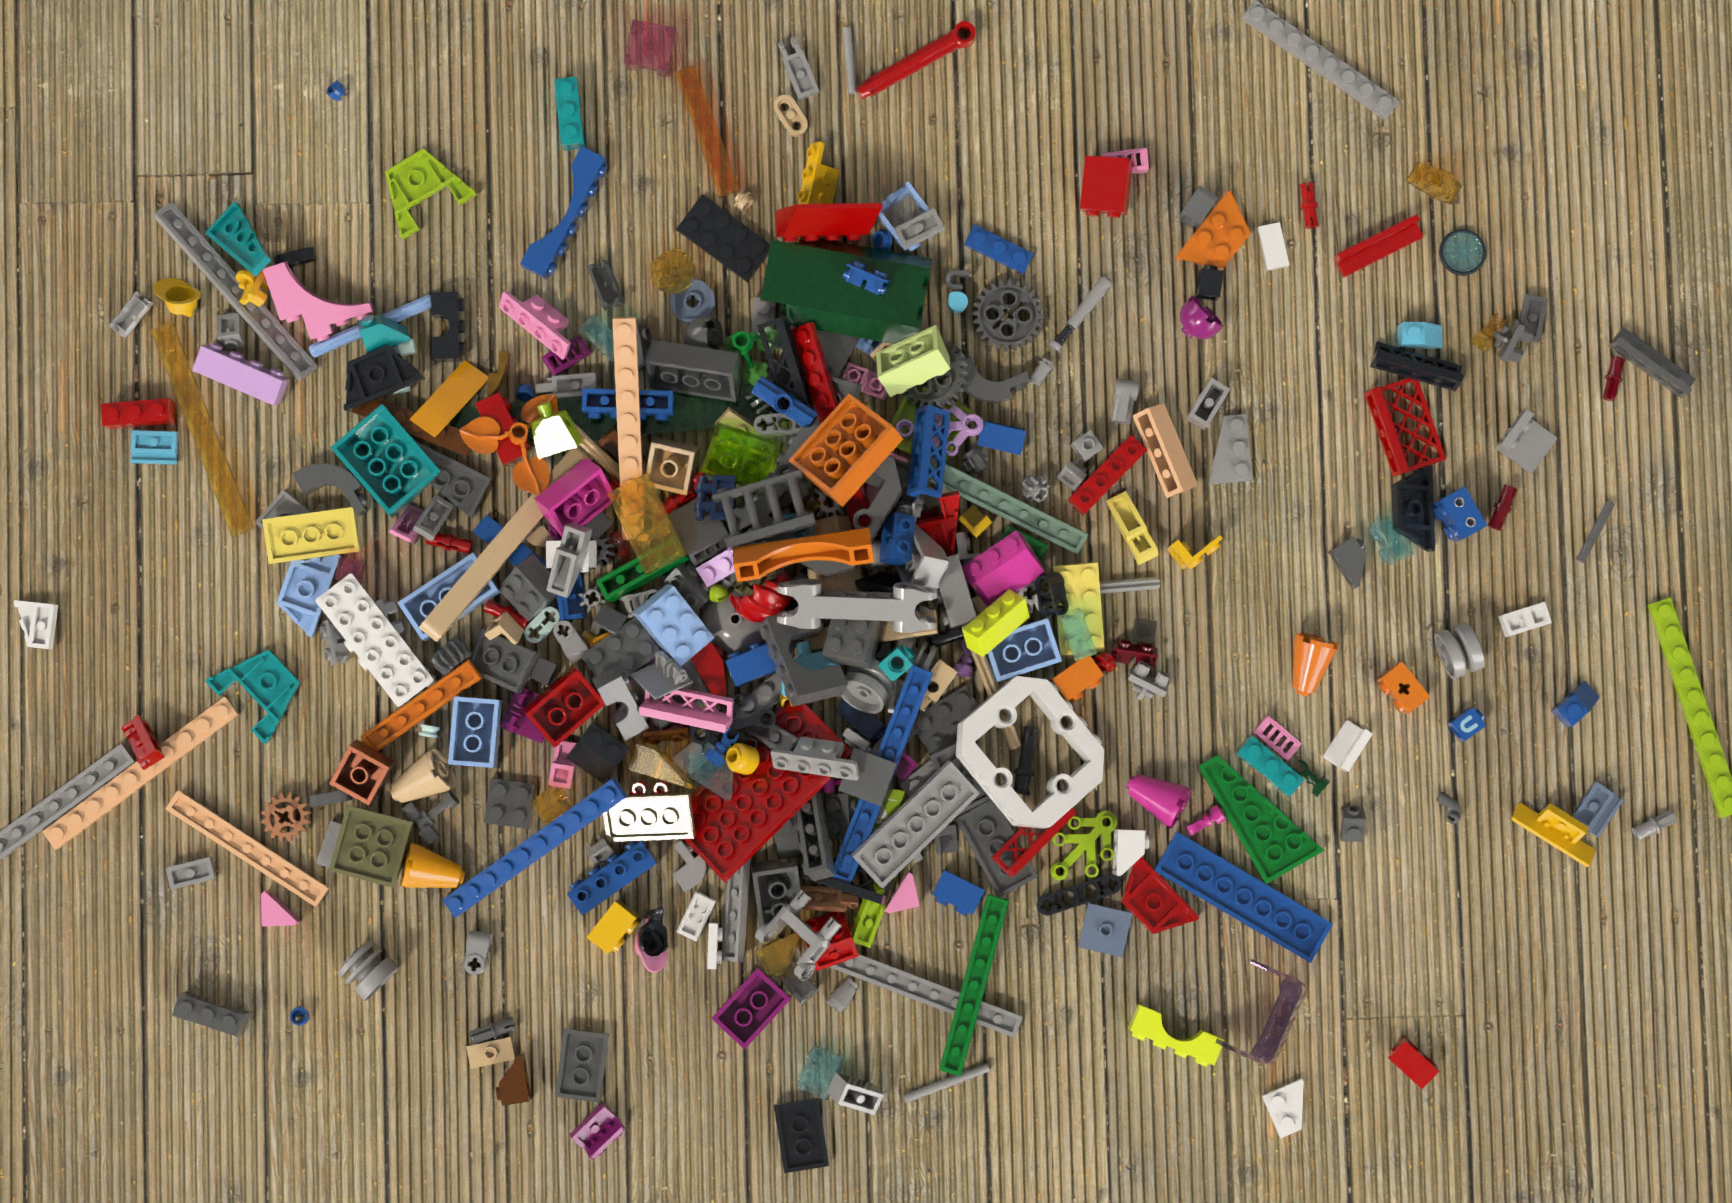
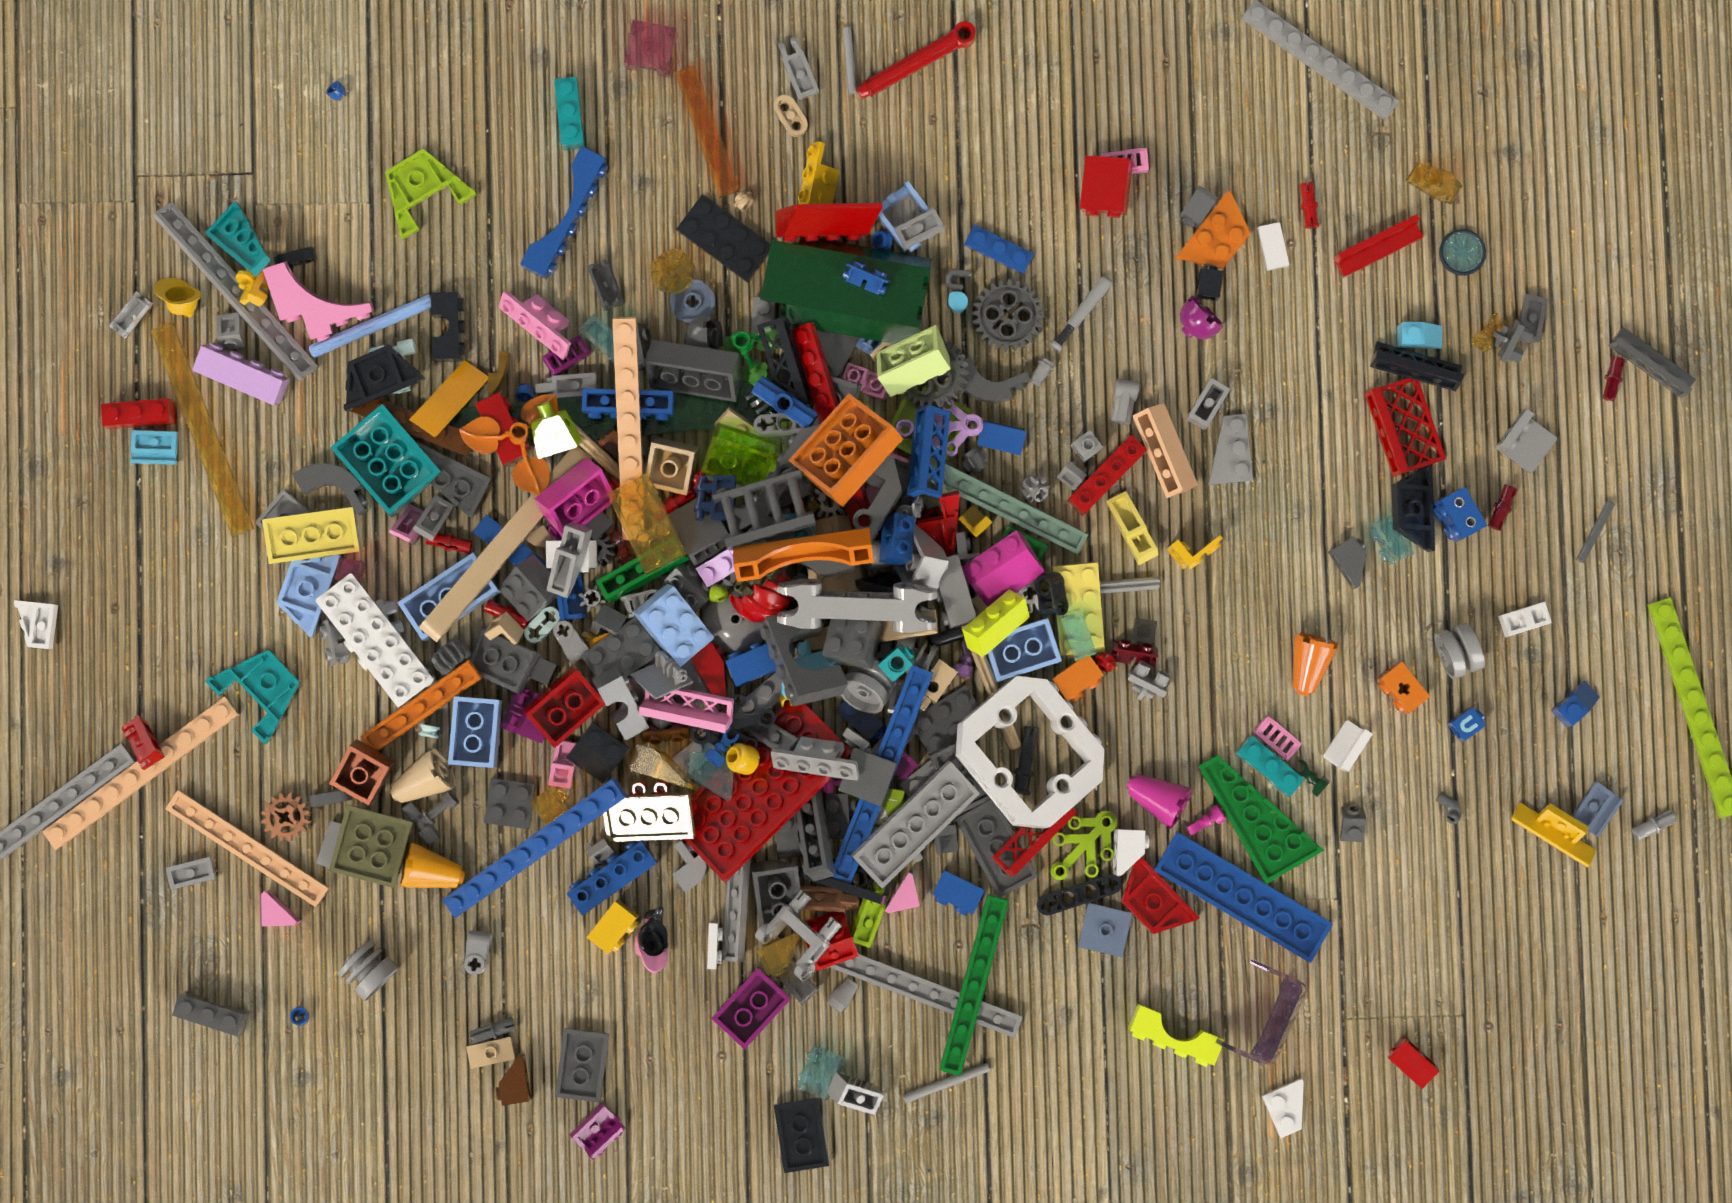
(381, 331): teal slope -> none
(696, 916): white plate -> none

